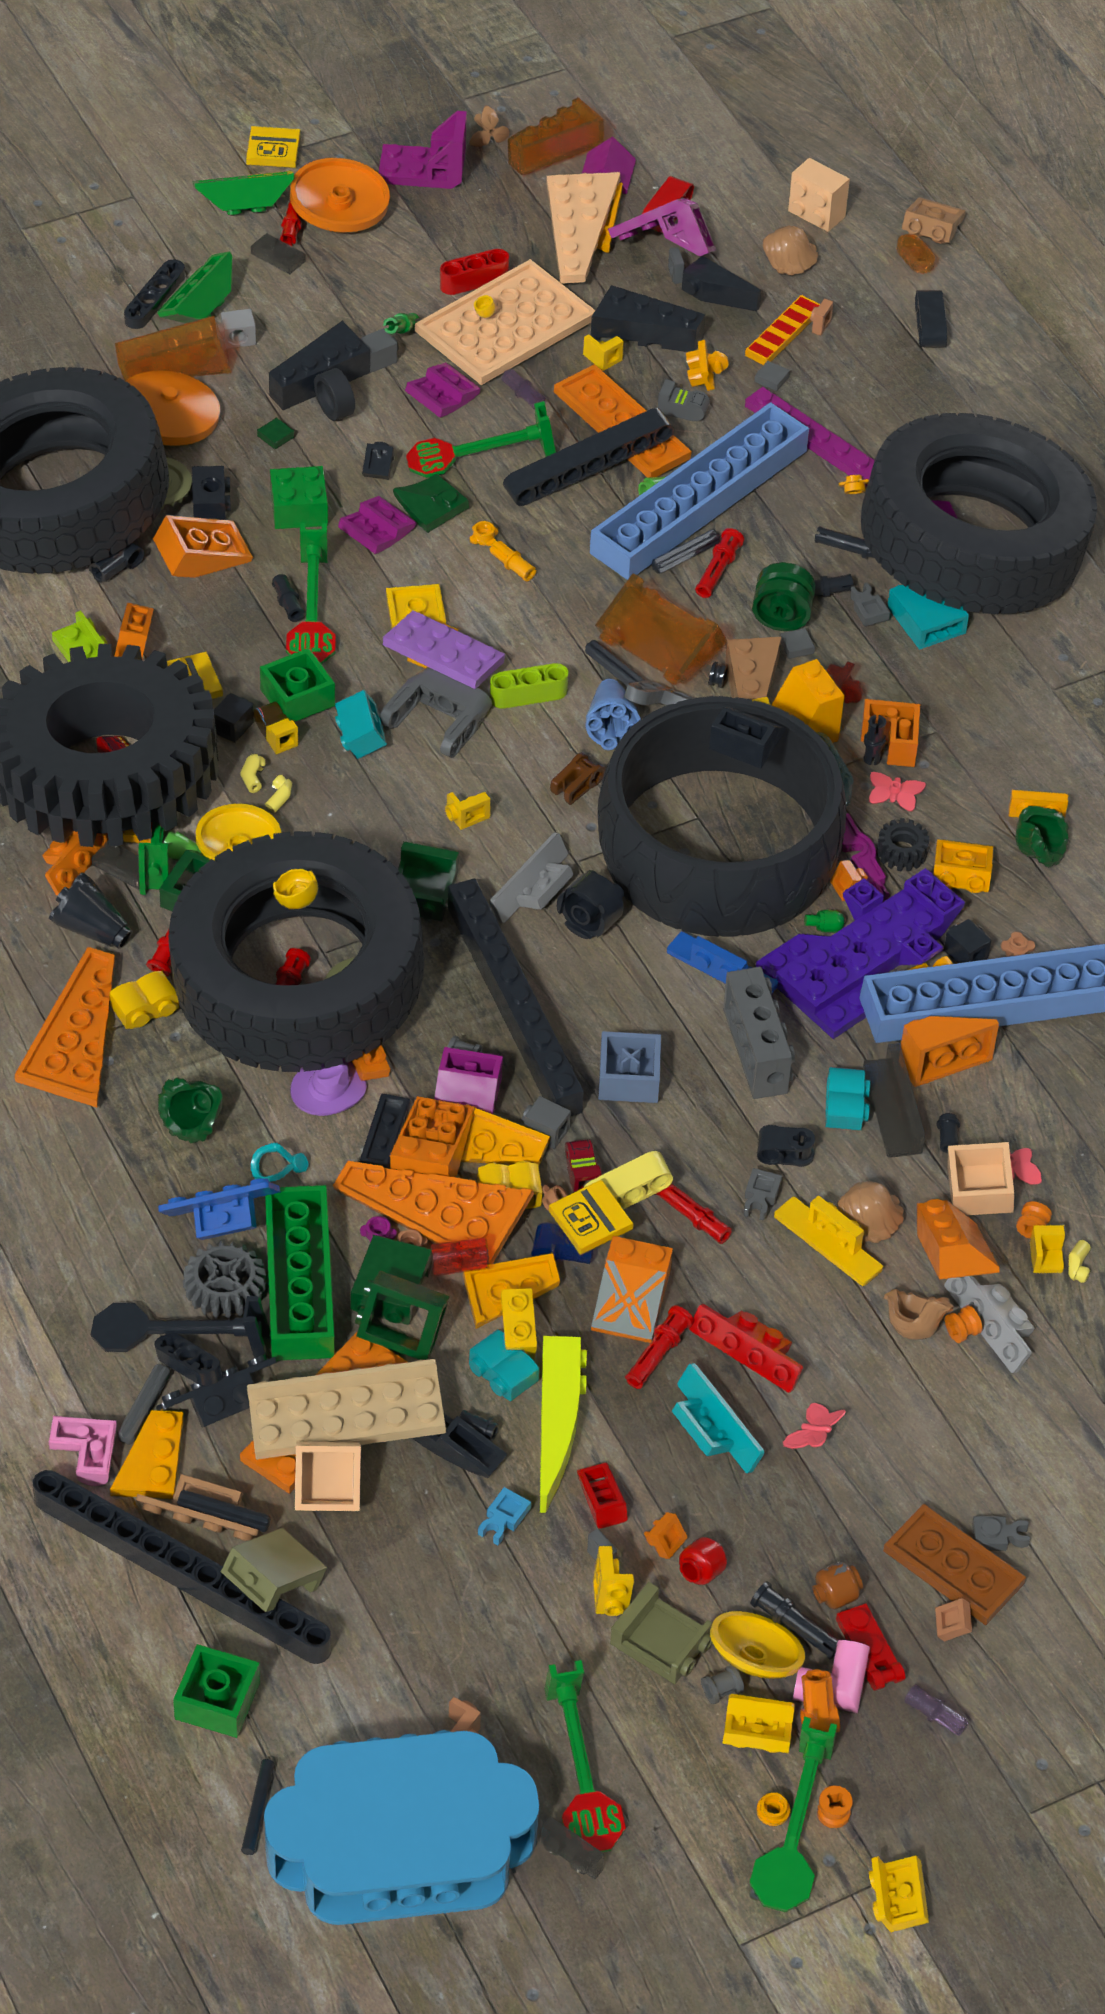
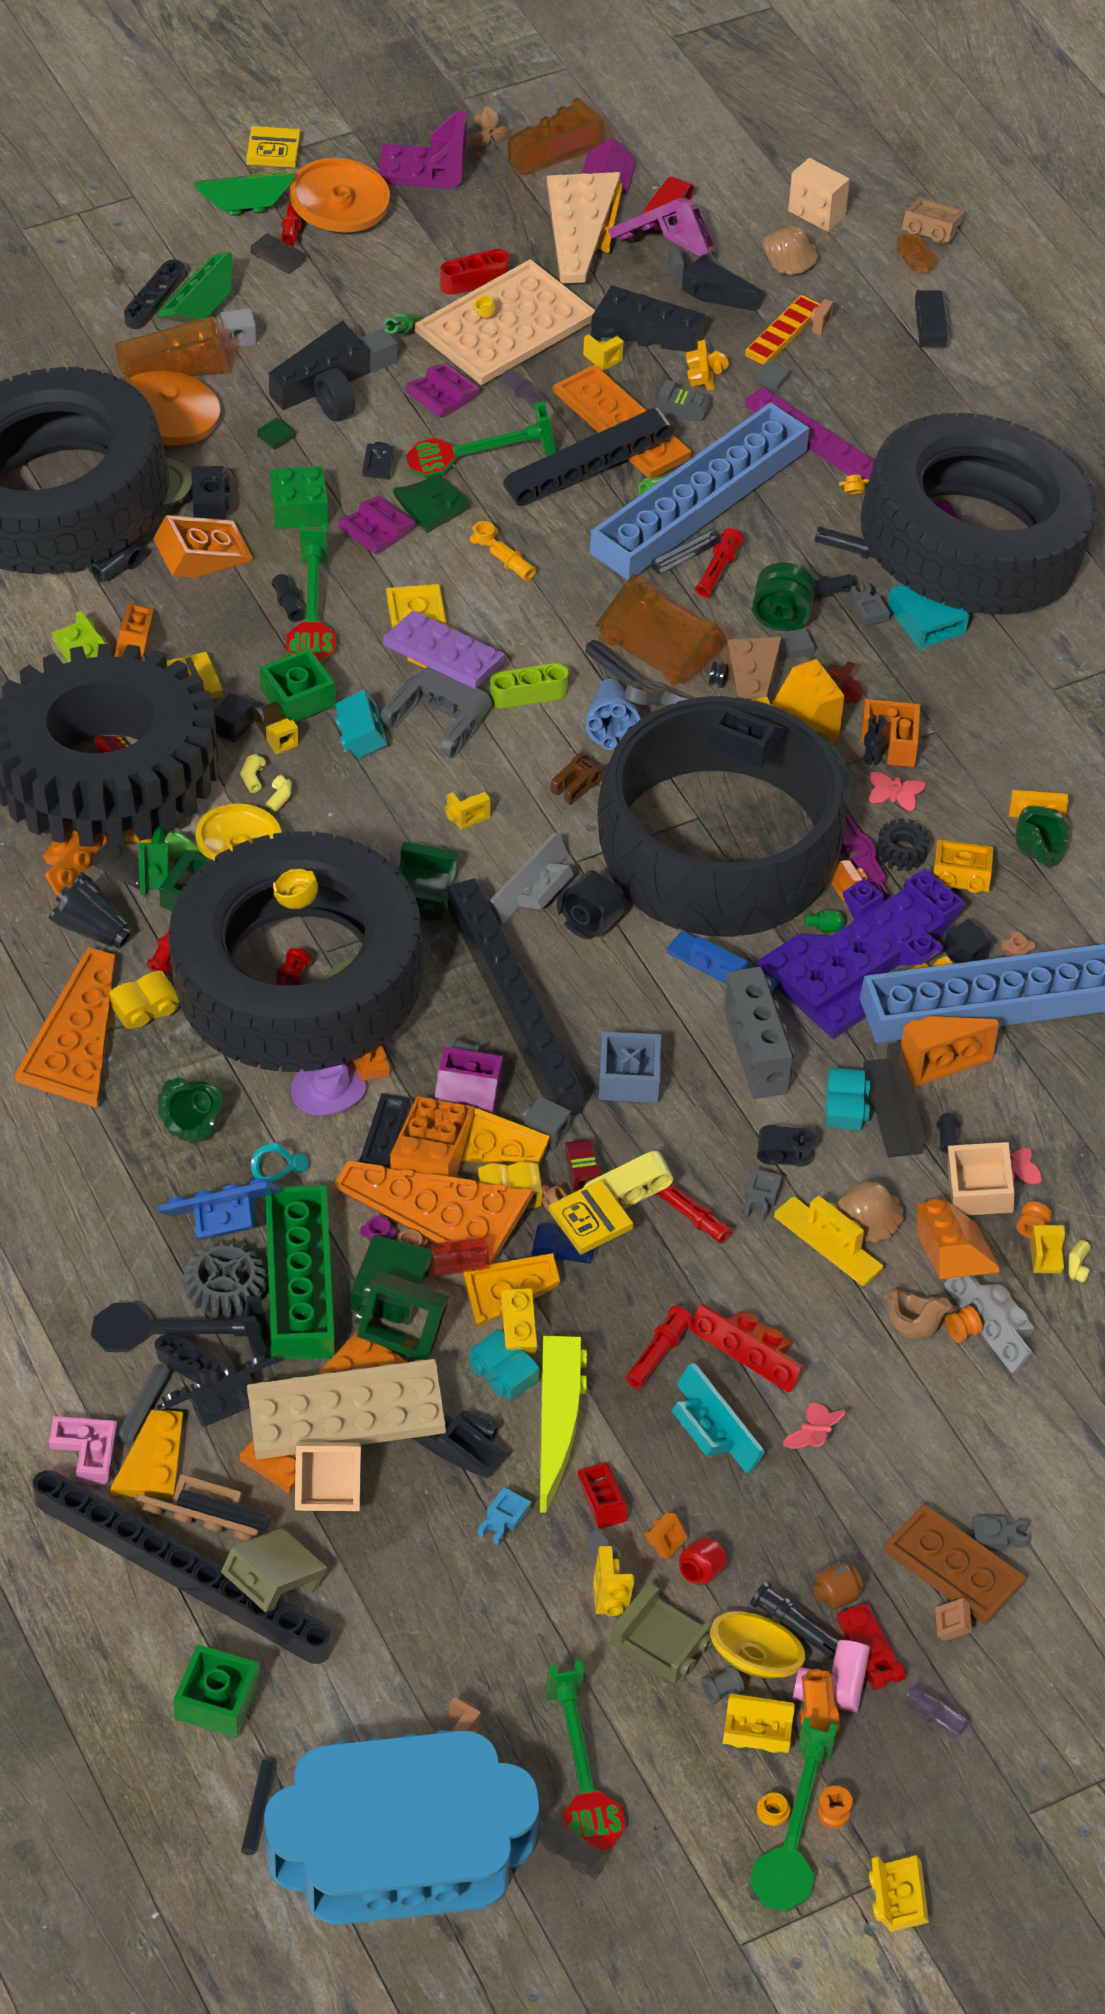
(632, 1289): orange slope -> none

